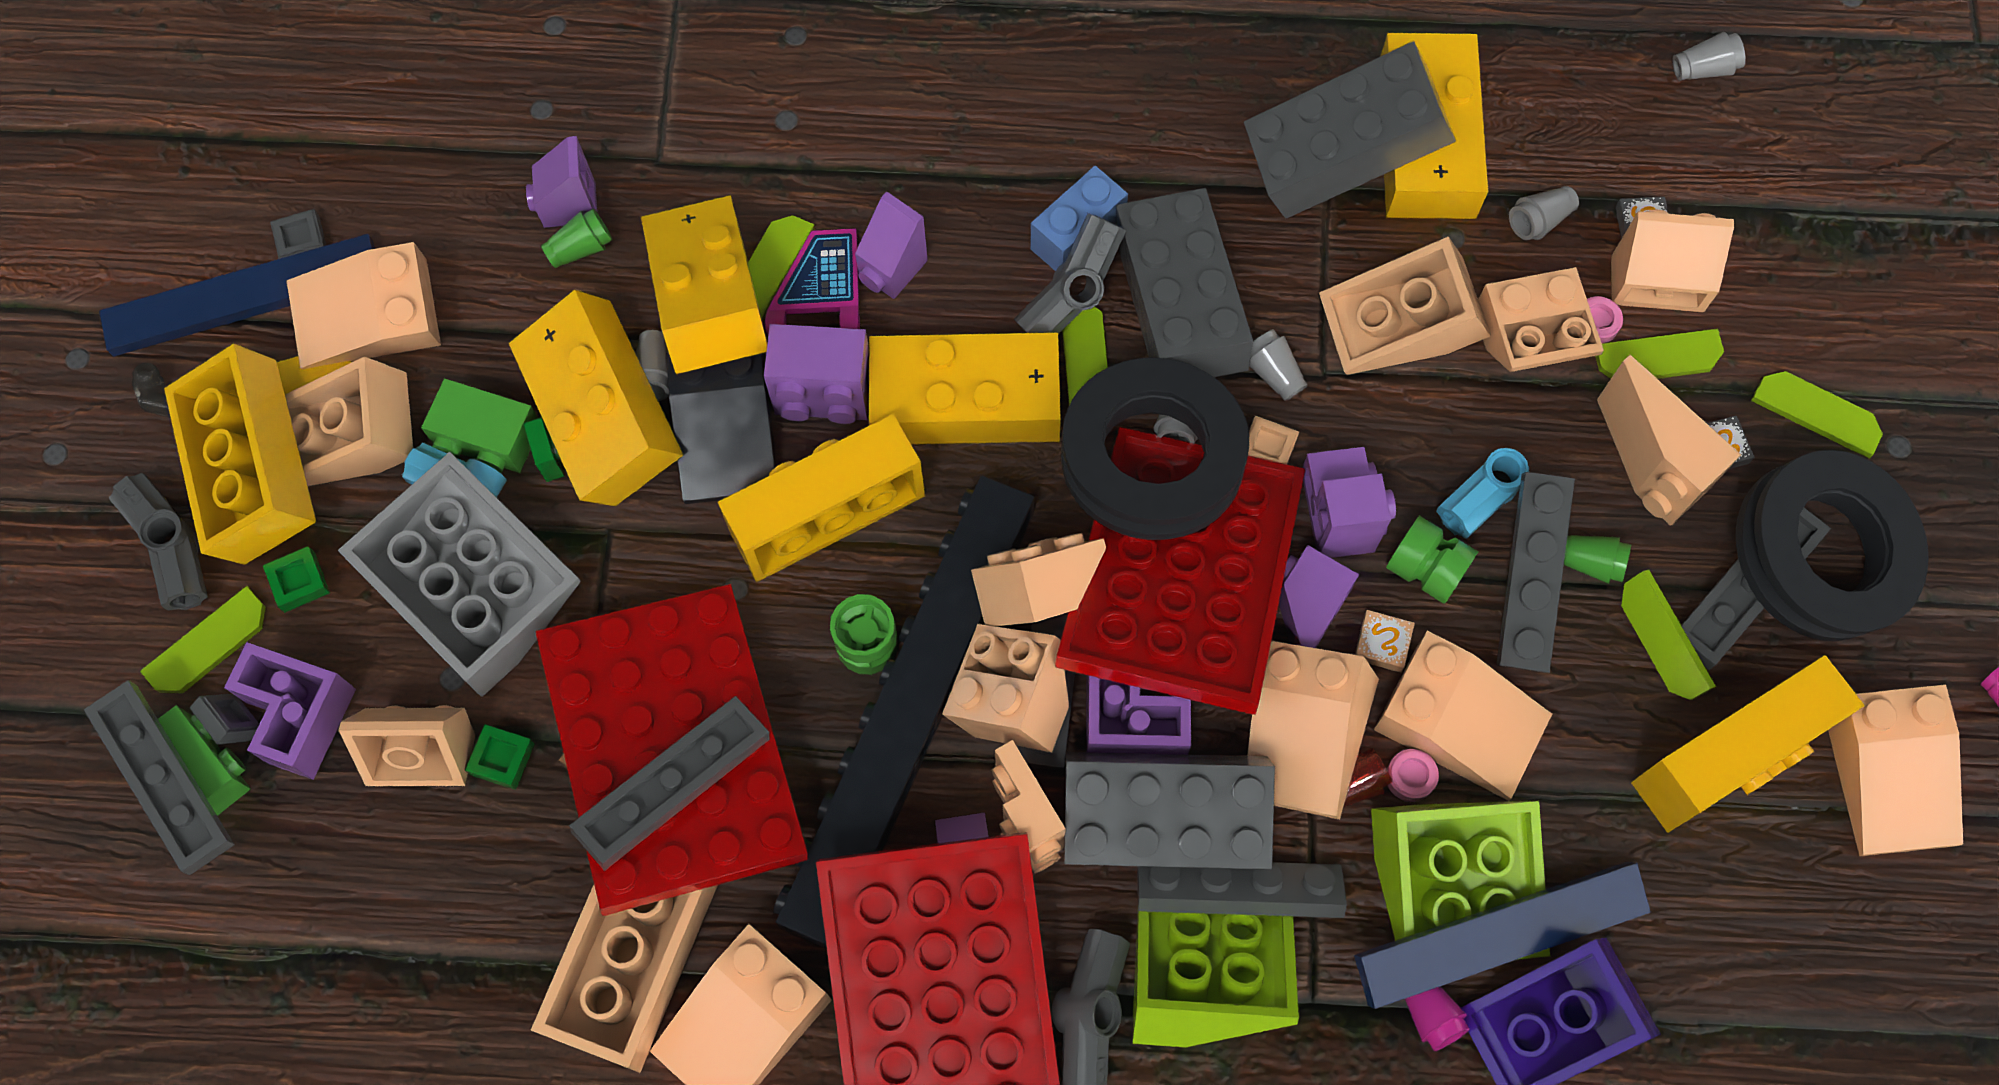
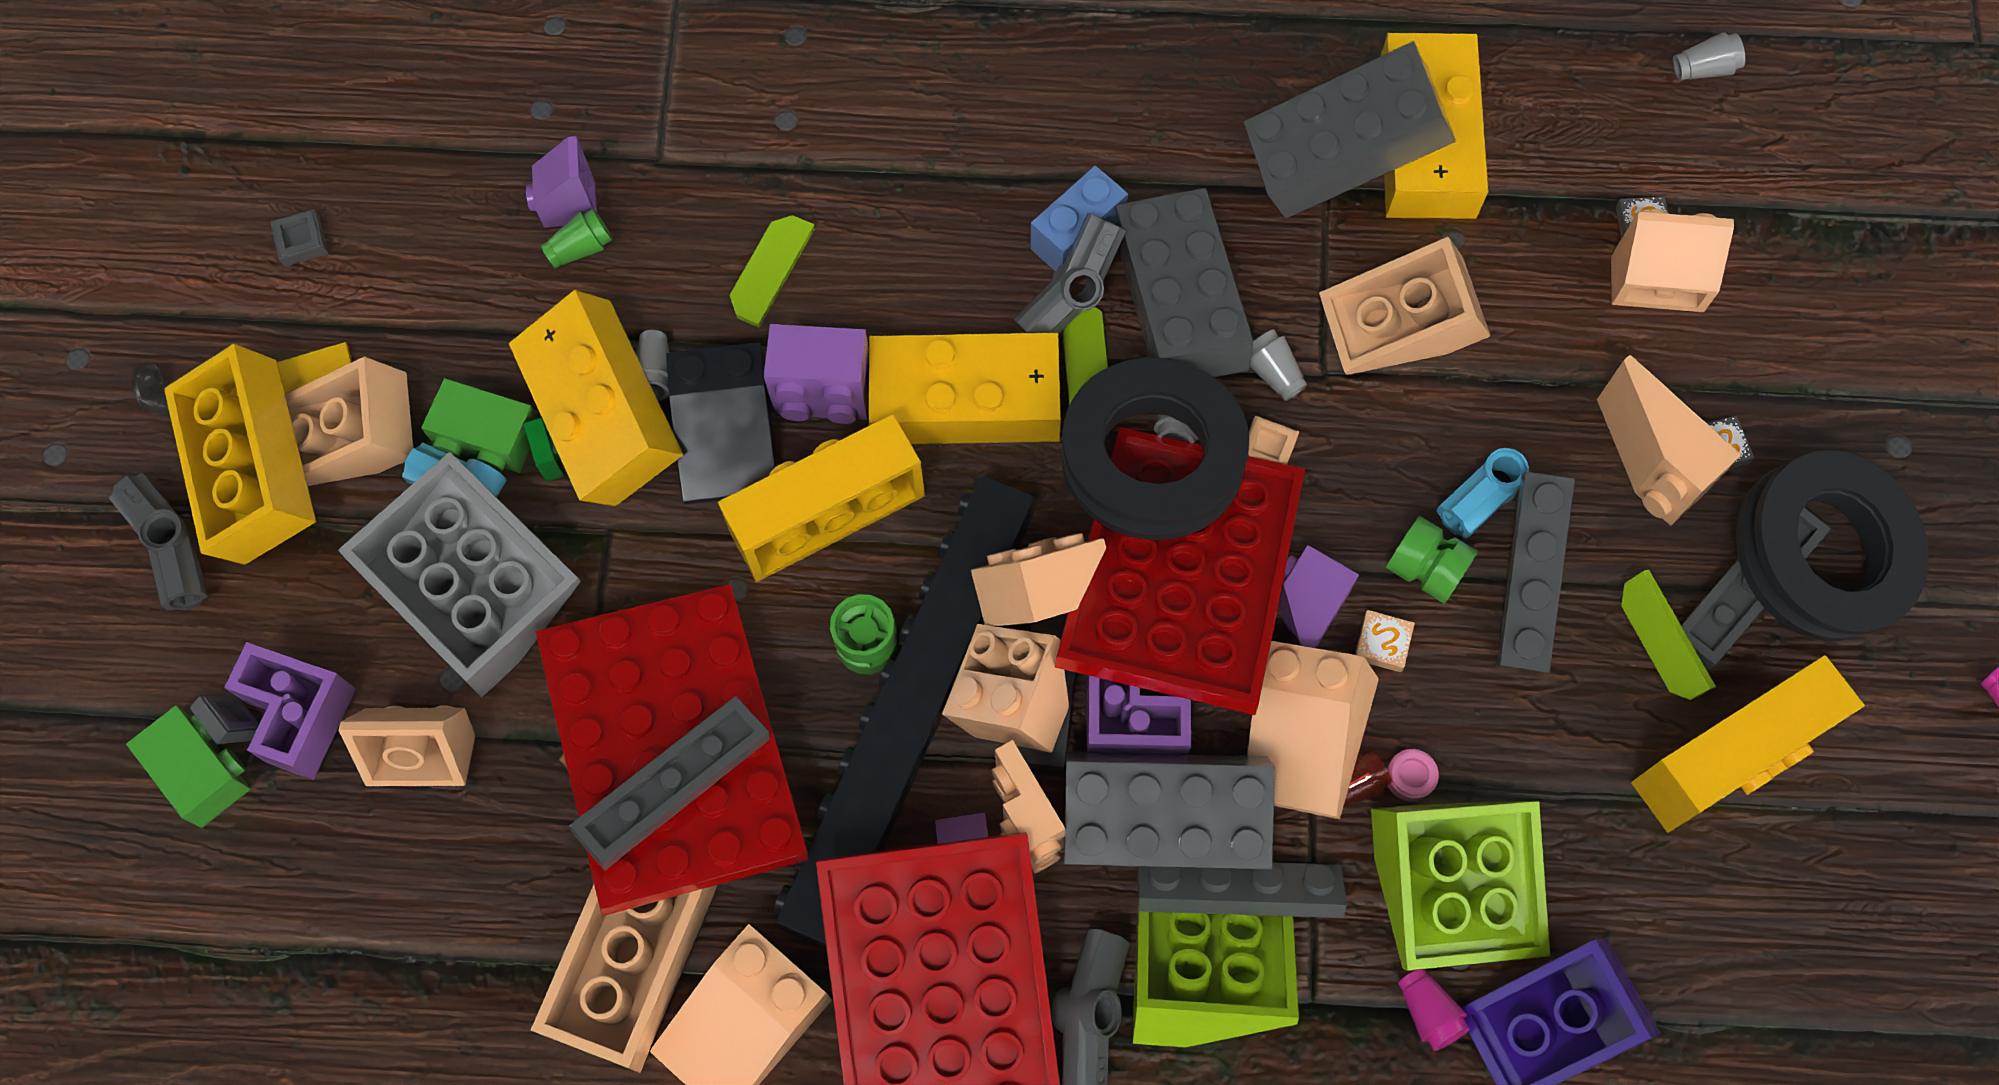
(159, 778): dark grey plate -> none
(207, 644): lime piece -> none
(215, 300): dark blue tile -> none
(296, 579): green plate -> none
(364, 307): light nougat slope -> none
(500, 757): green plate -> none
(703, 285): yellow brick -> none
(821, 280): flag -> none
(891, 247): medium lavender slope -> none
(1346, 502): medium lavender brick -> none
(1464, 716): light nougat slope -> none
(1501, 934): dark blue tile -> none
(1539, 320): light nougat slope -> none
(1542, 212): light grey cone -> none
(1597, 556): bright green cone -> none
(1606, 316): bright pink tile -> none
(1665, 354): lime piece -> none
(1819, 411): lime piece -> none
(1901, 771): light nougat slope -> none

